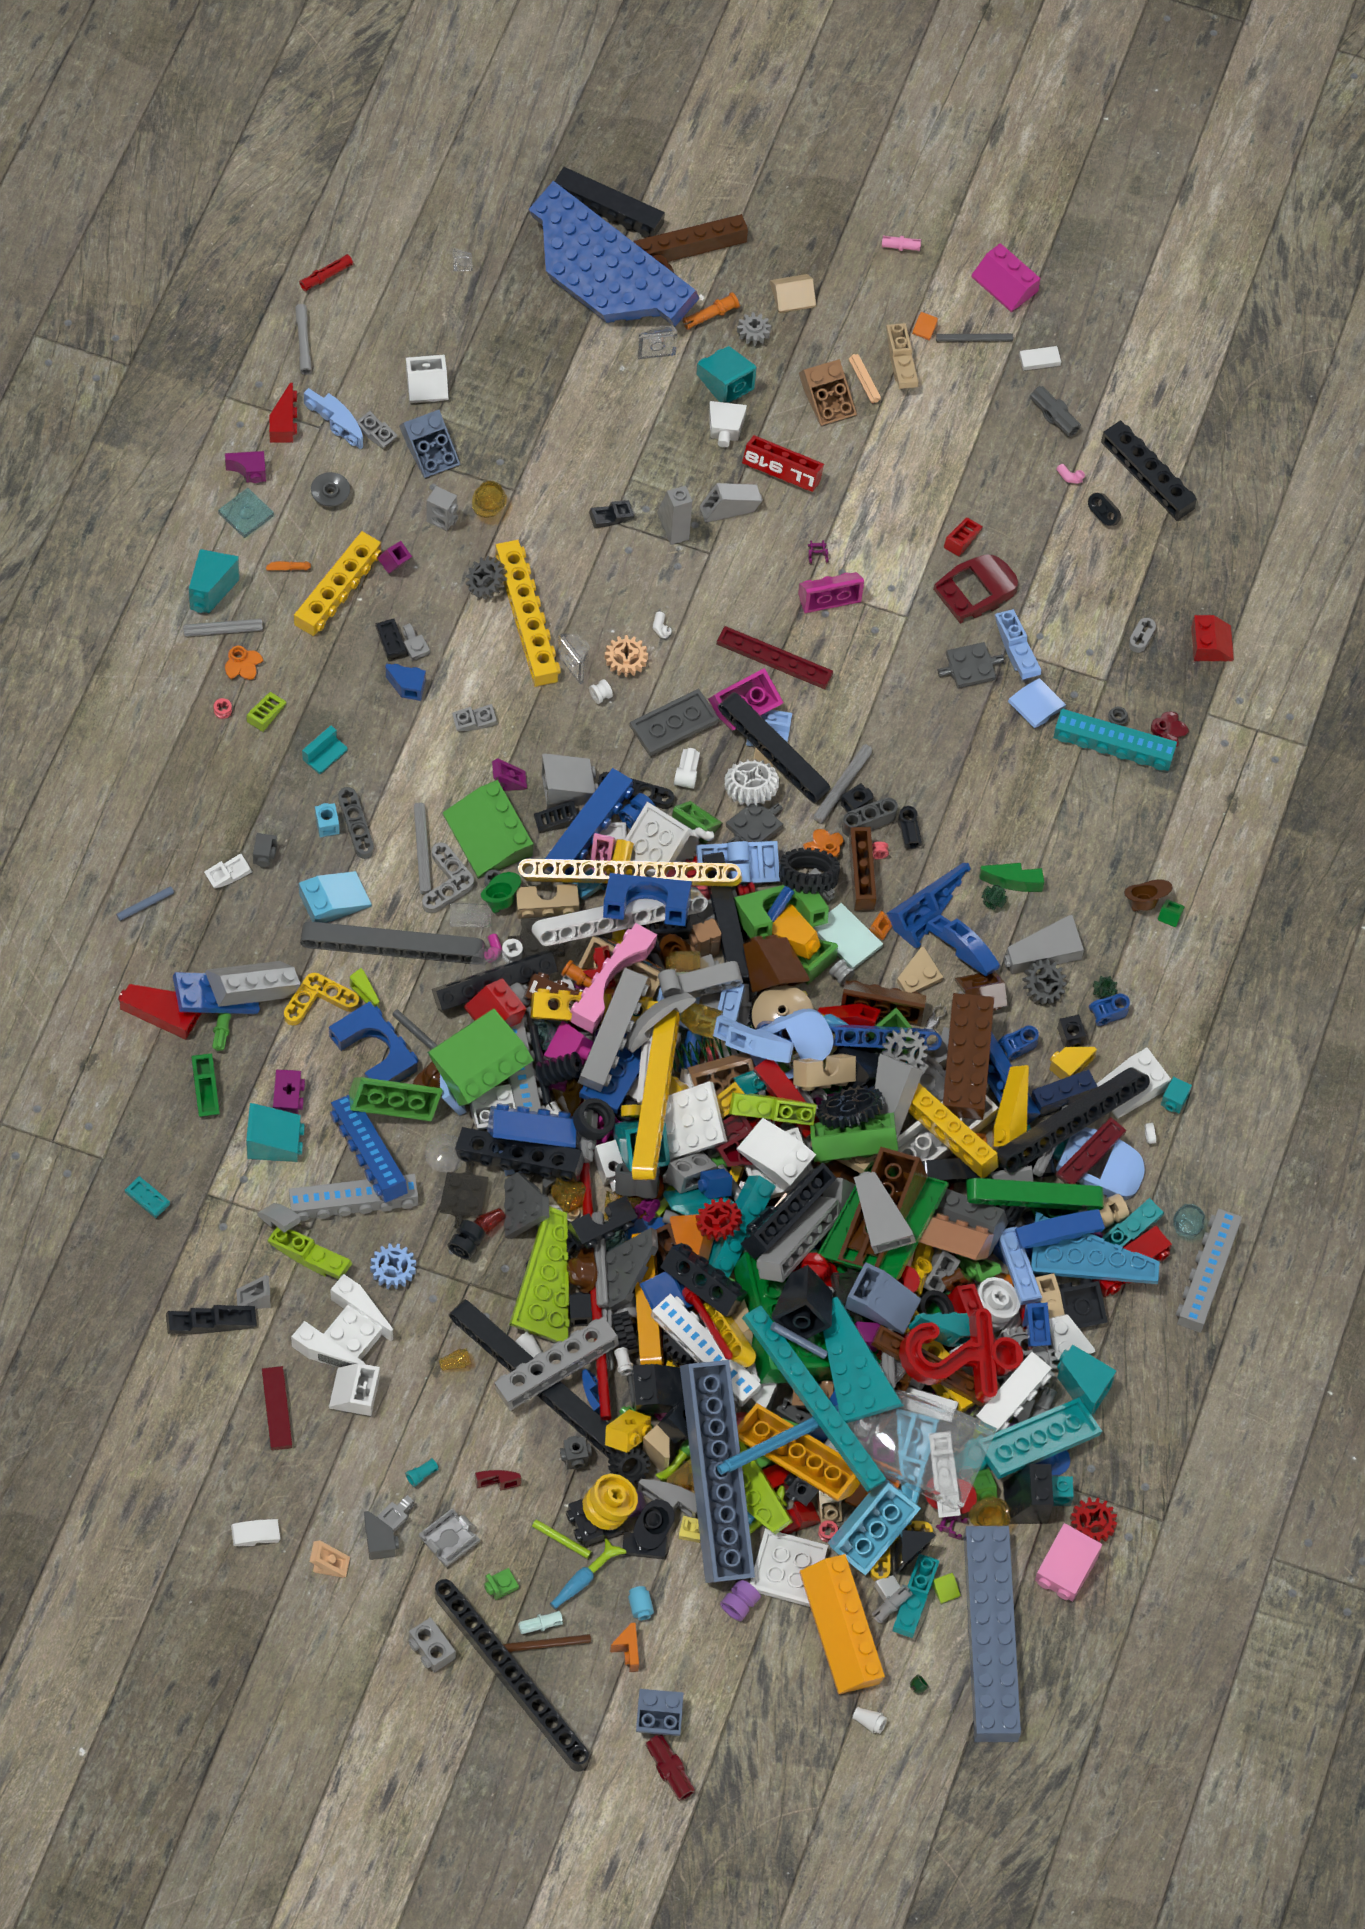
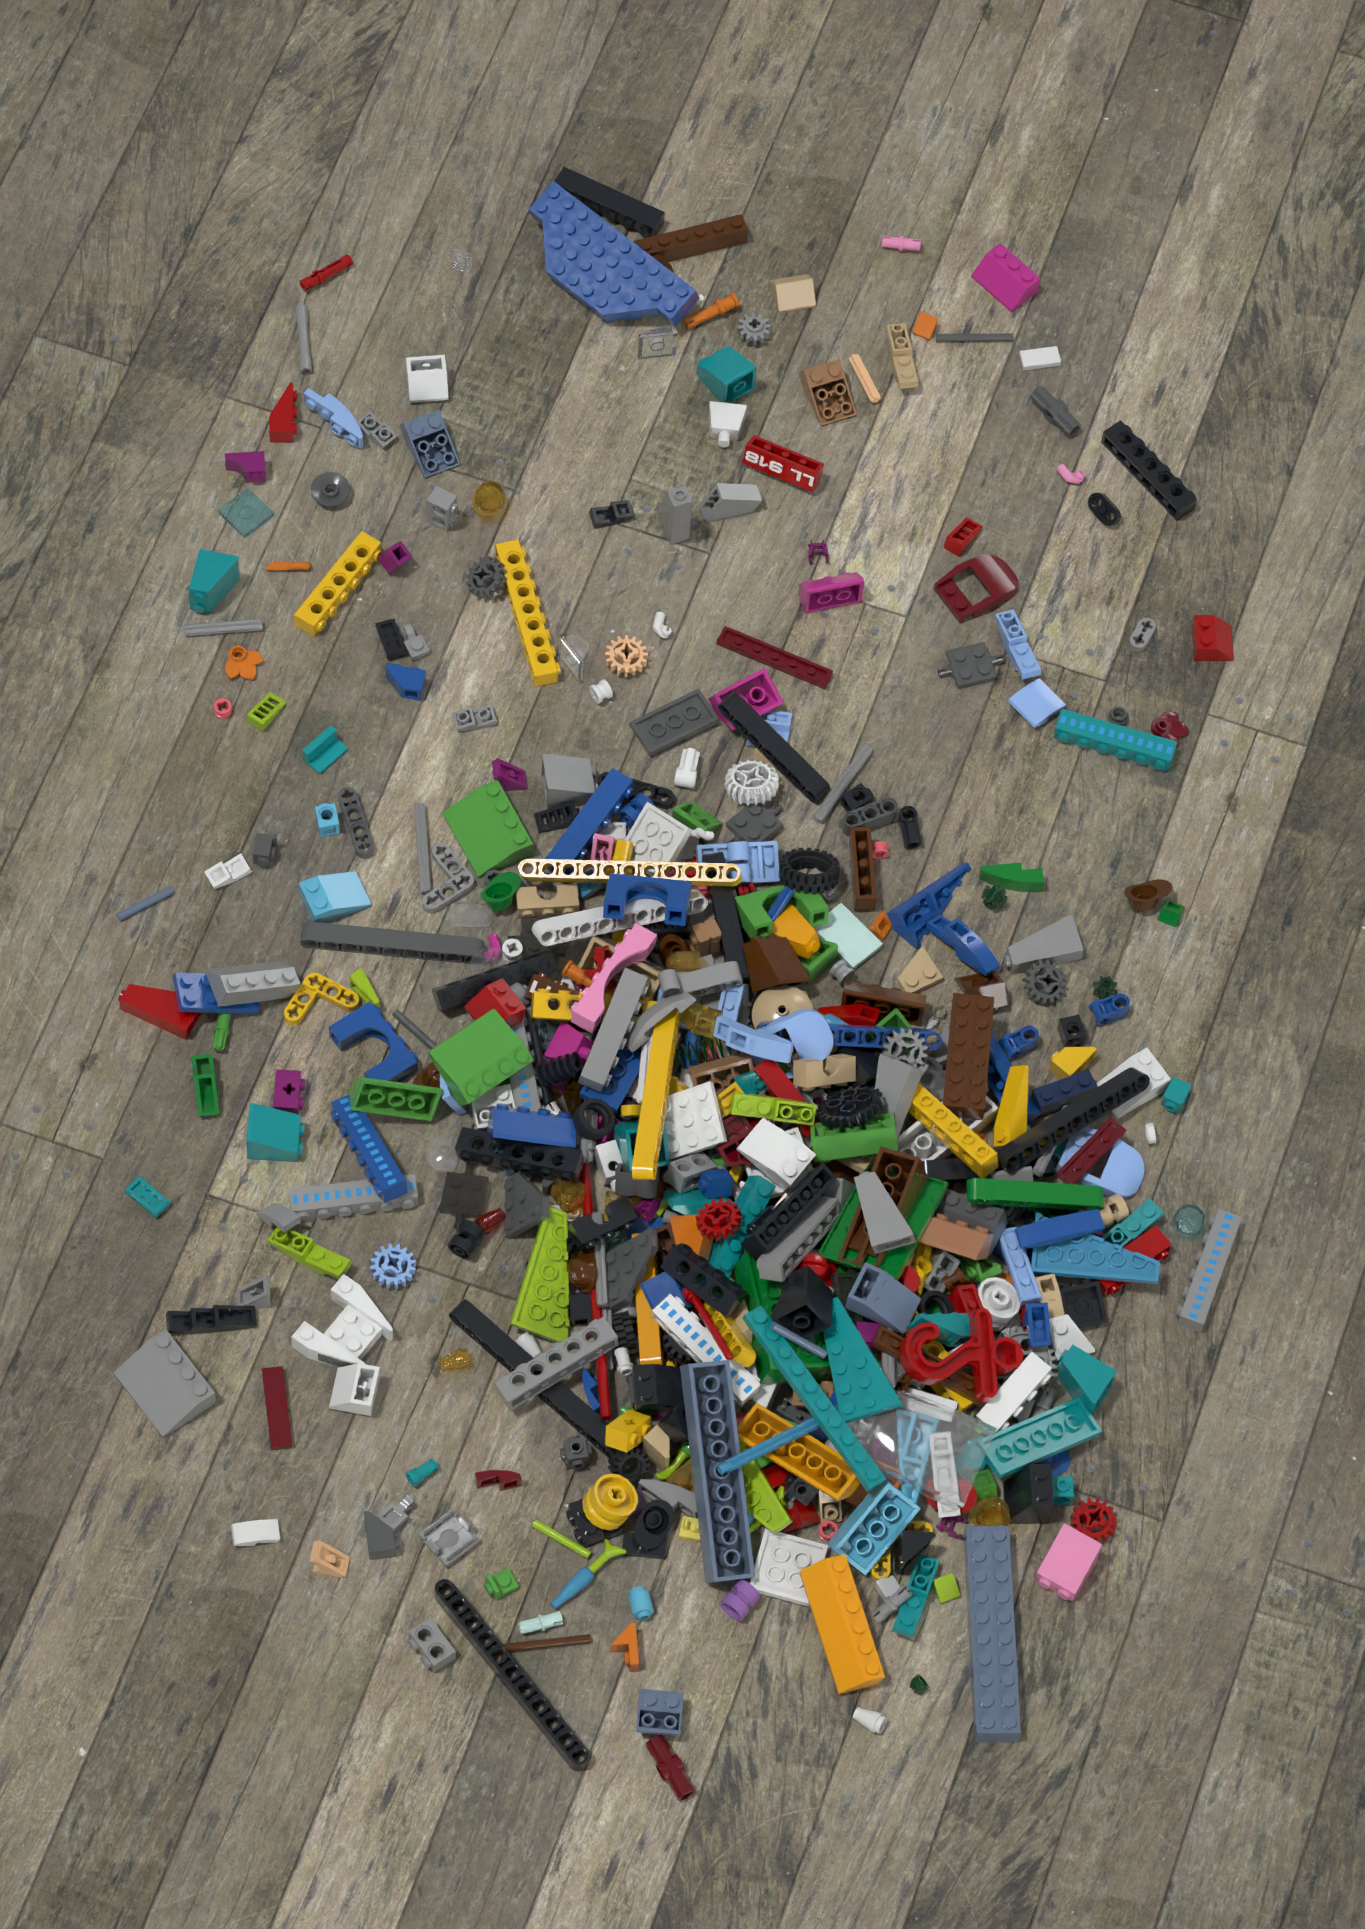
(165, 1384): none -> light grey slope
(824, 841): orange plate -> none

